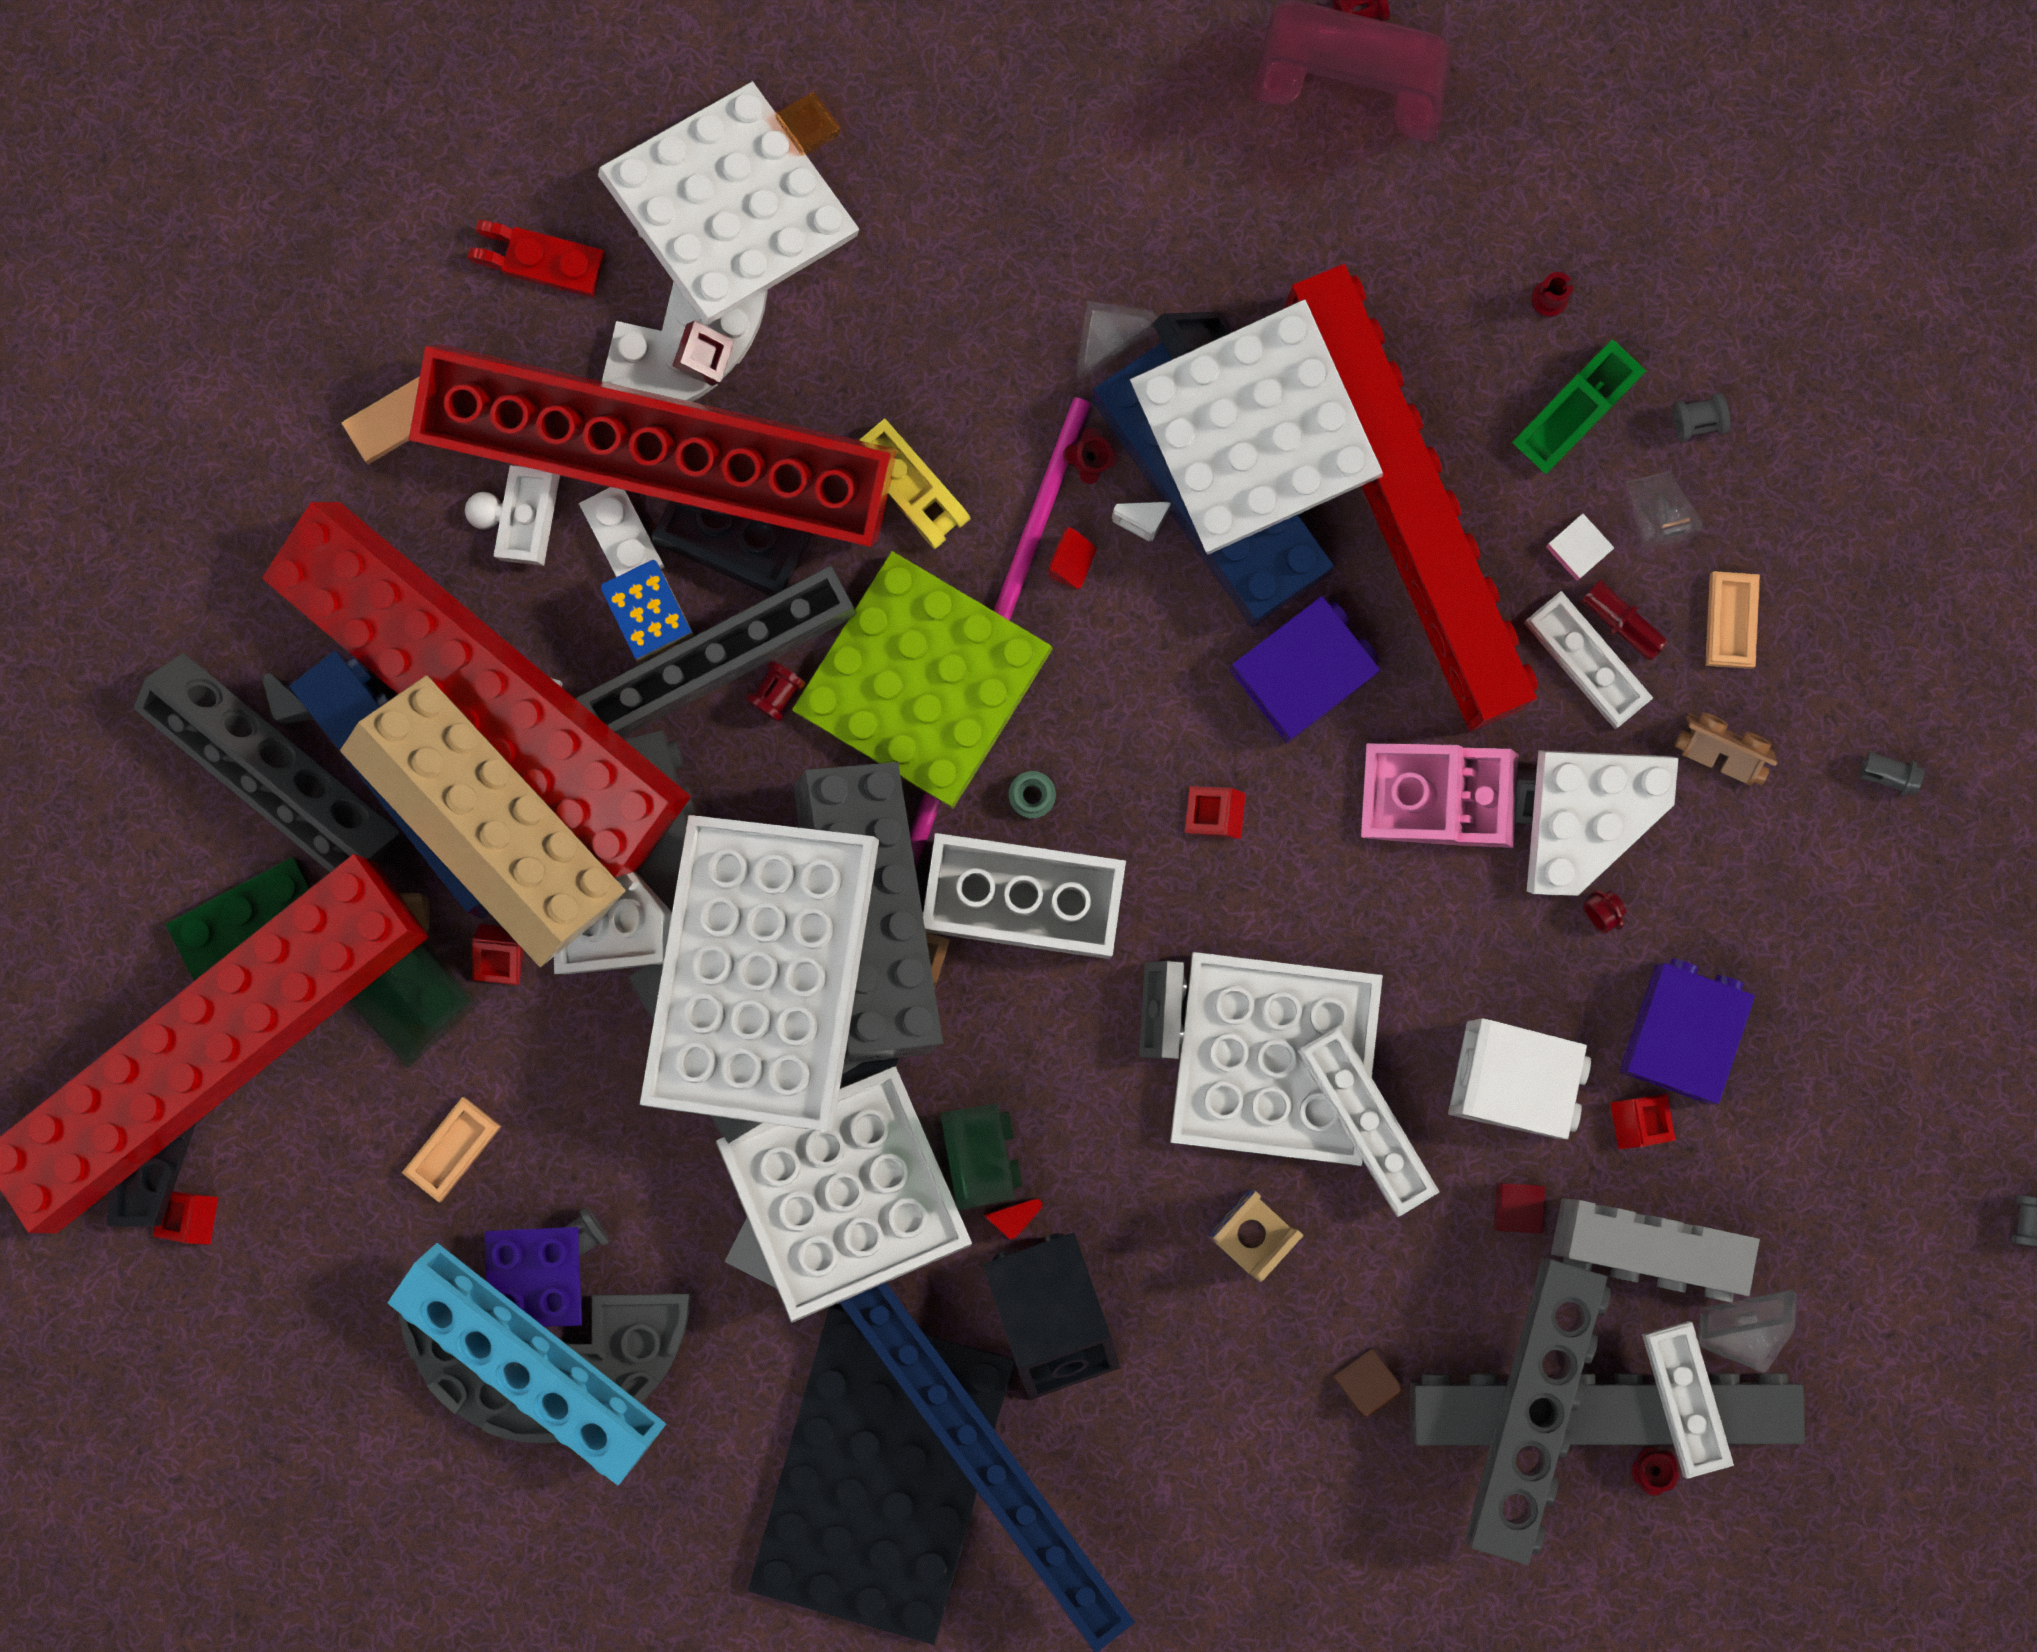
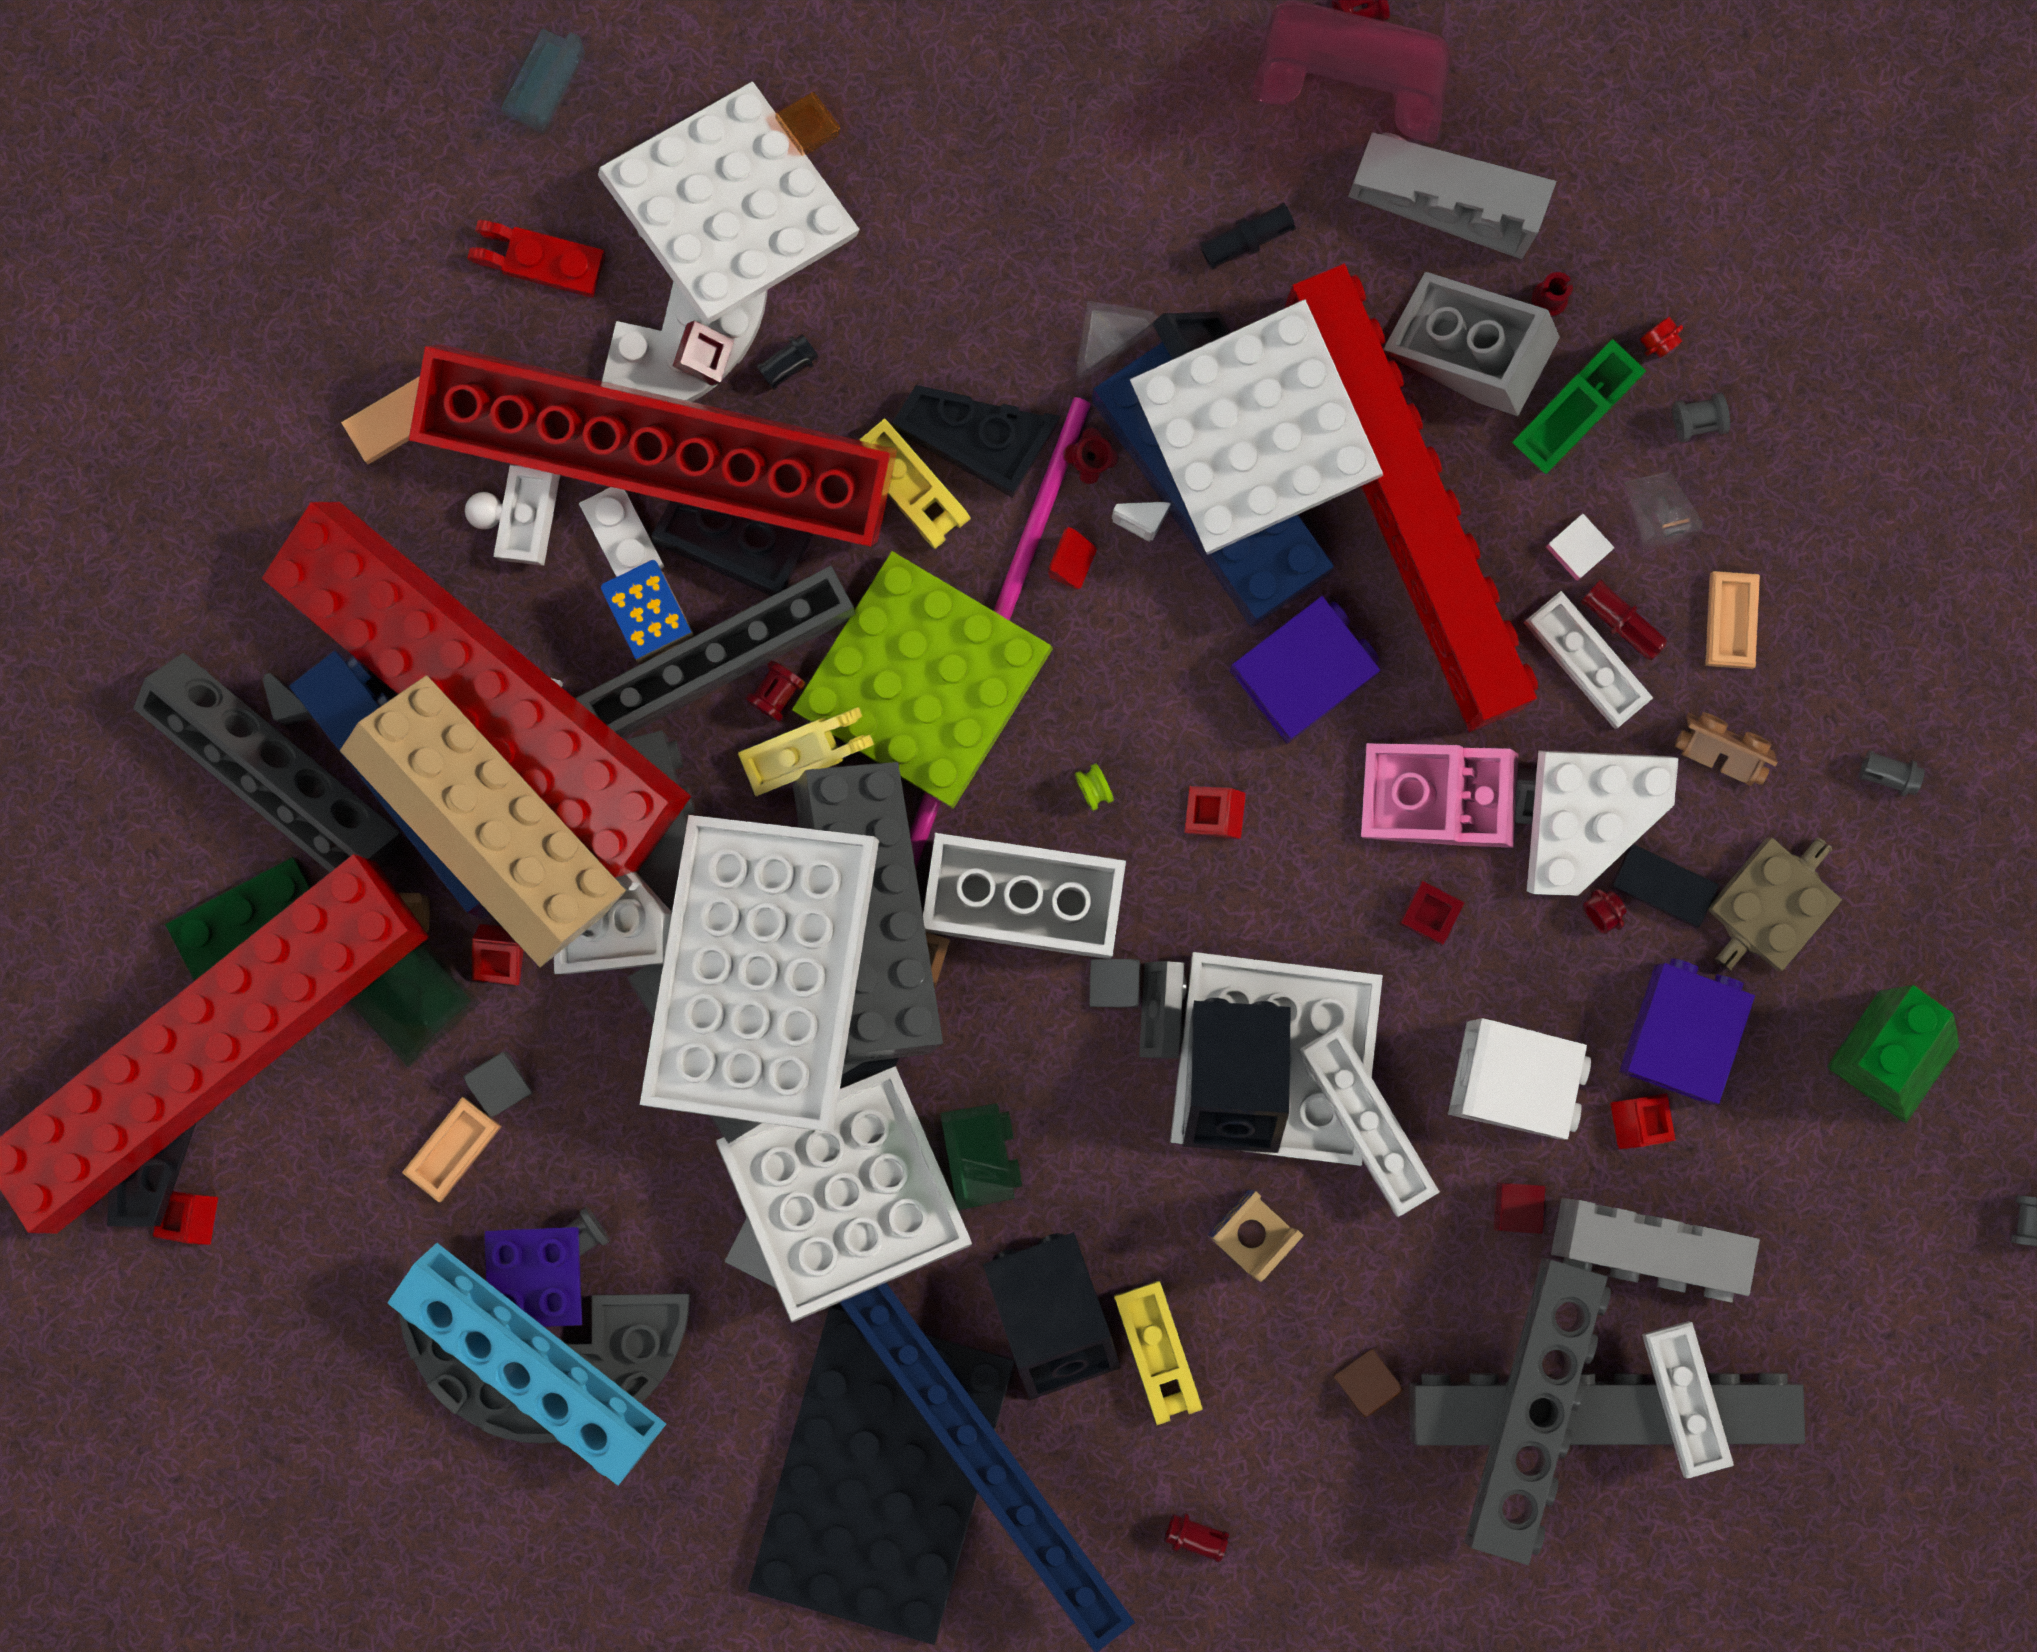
(497, 1084): none -> dark grey slope
(544, 79): none -> clear light blue panel
(788, 361): none -> black pin
(801, 749): none -> light yellow hinge
(976, 436): none -> black wing
(1015, 1218): red slope -> none
(1037, 780): sand green plate -> none
(1094, 787): none -> lime bush
(1114, 983): none -> dark grey slope
(1157, 1350): none -> light yellow plate
(1196, 1537): none -> dark red pin
(1237, 1076): none -> black slope
(1247, 236): none -> black pin
(1431, 913): none -> dark red plate
(1453, 193): none -> light grey wedge
(1474, 341): none -> light grey slope
(1662, 338): none -> red plate
(1664, 886): none -> black tile
(1667, 1476): dark red plate -> none
(1750, 1328): clear slope -> none
(1774, 904): none -> dark tan plate
(1898, 1049): none -> green slope

